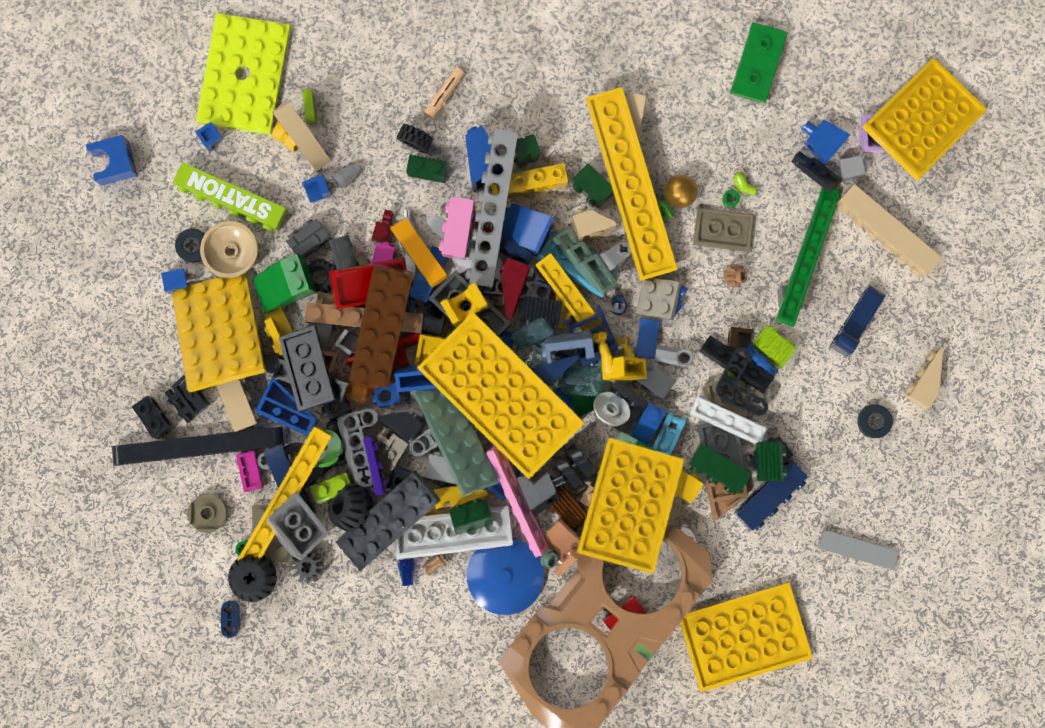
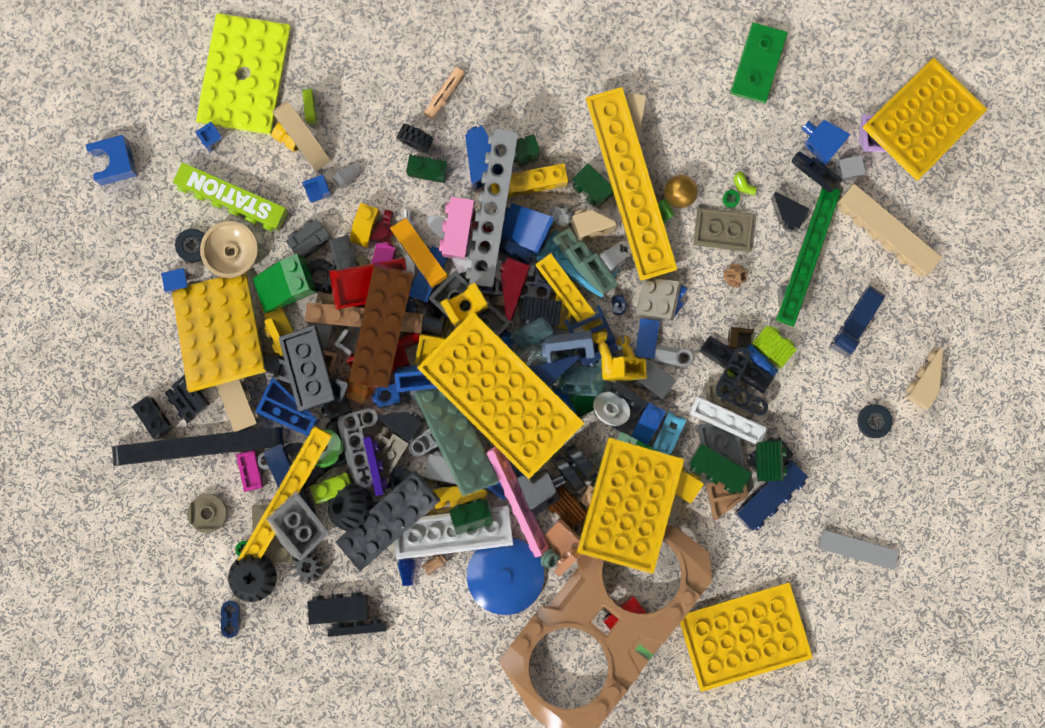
(338, 608): none -> black brick
(357, 627): none -> black plate
(364, 224): none -> yellow slope
(561, 213): none -> light grey gear
(788, 212): none -> black slope

